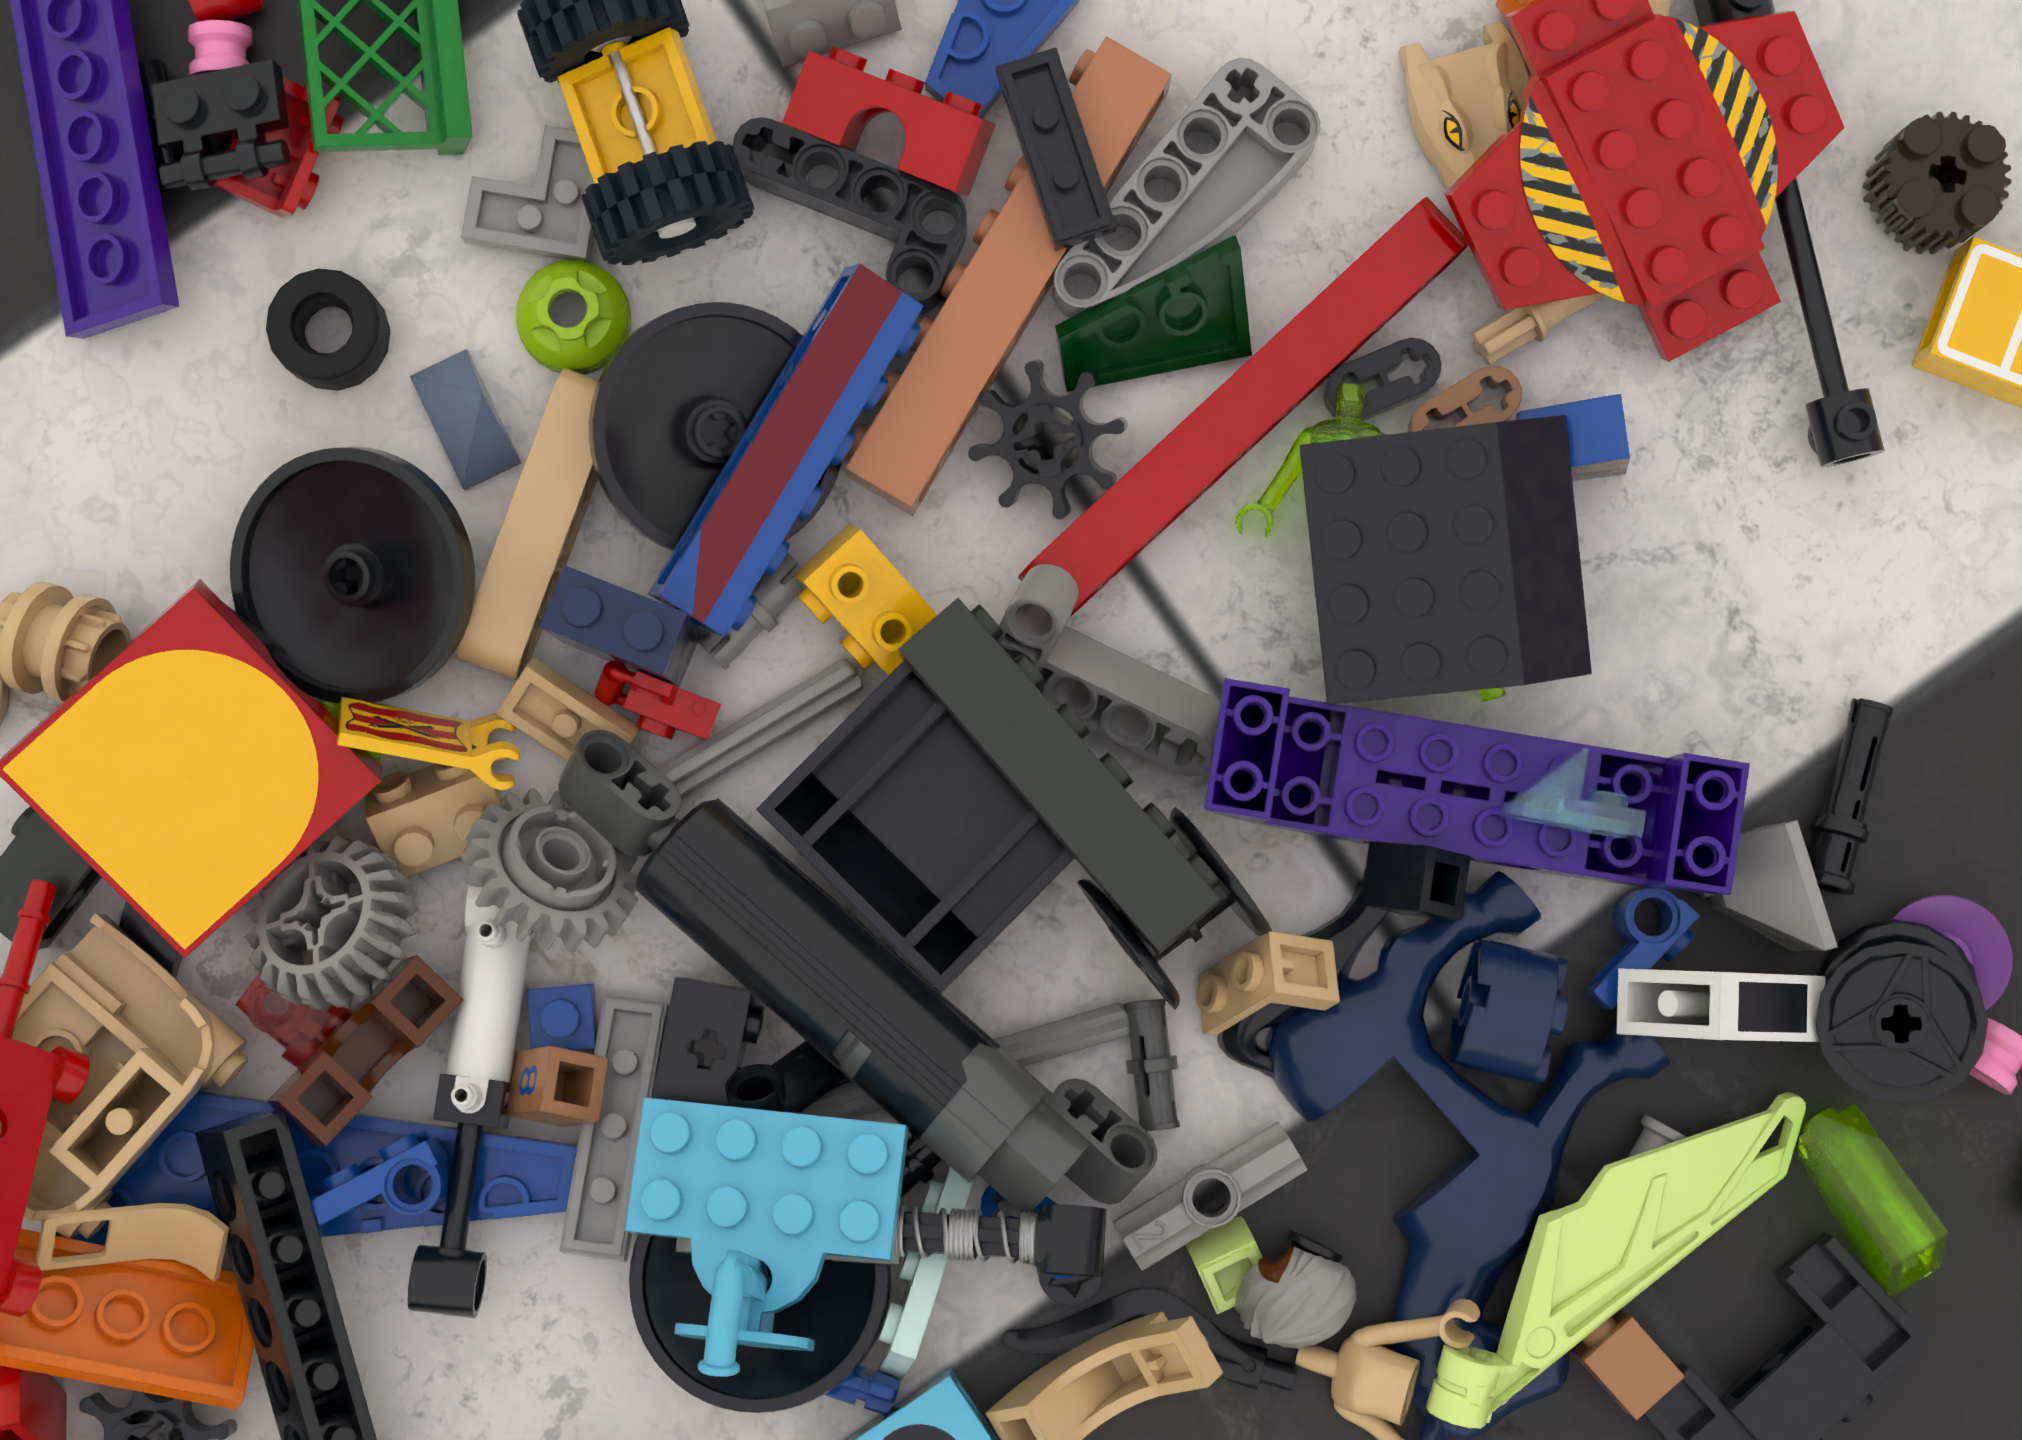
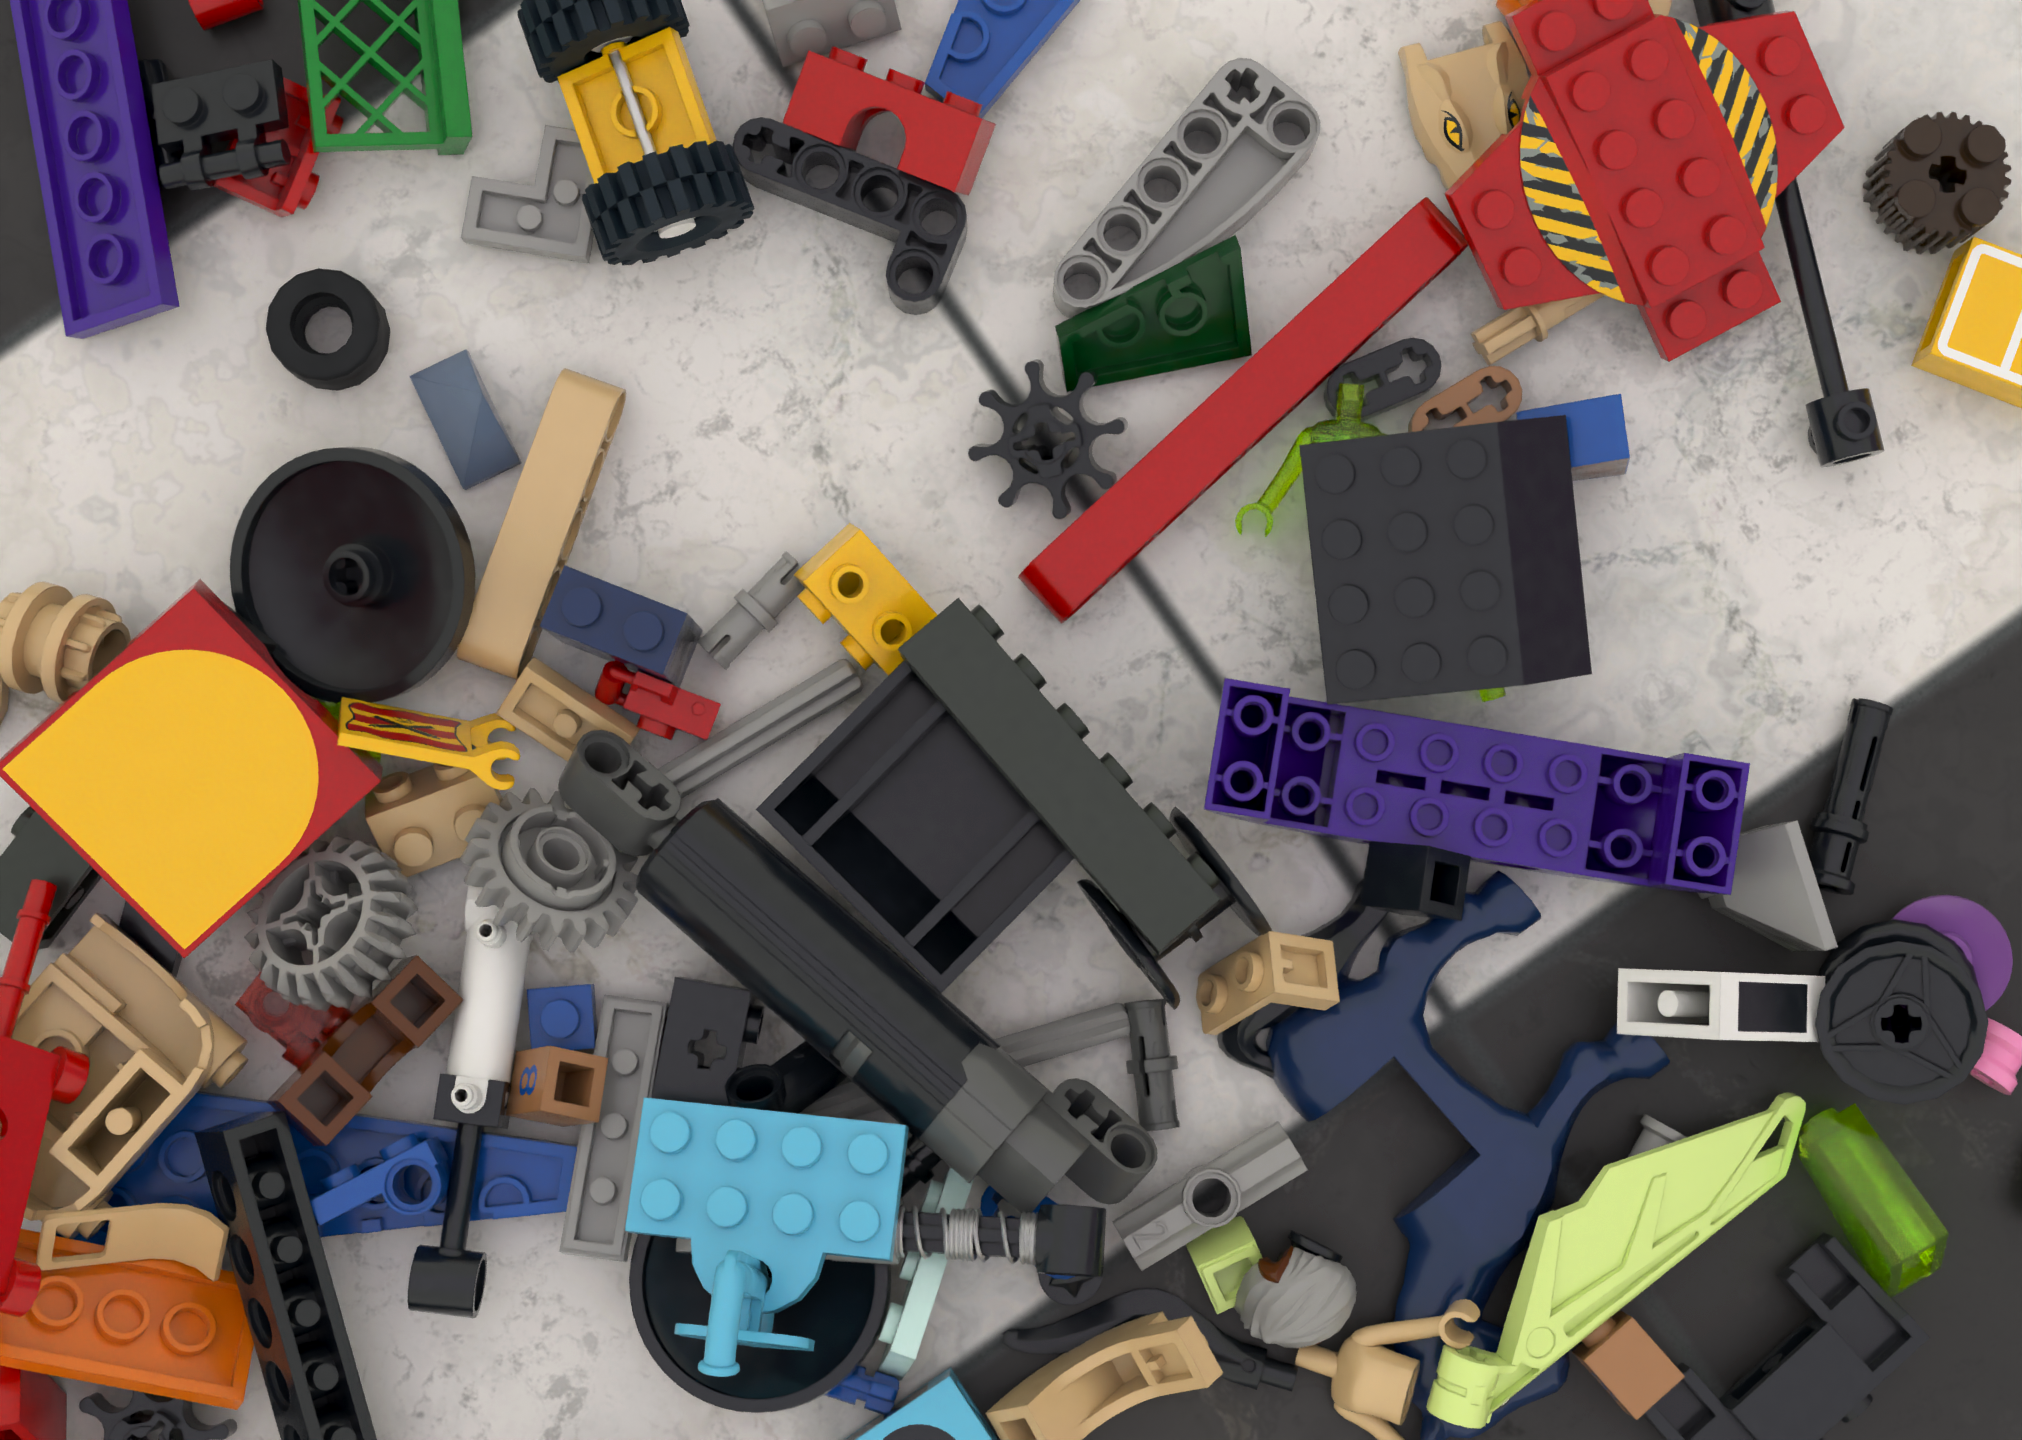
(218, 45): bright pink wheel -> none
(595, 338): lime piece -> none
(678, 408): black dish -> none
(787, 451): brick -> none
(996, 293): nougat brick -> none
(1055, 149): black tile -> none
(1105, 687): light grey beam -> none
(1508, 1011): dark blue brick -> none
(1557, 802): clear light blue slope -> none
(1640, 949): blue plate -> none

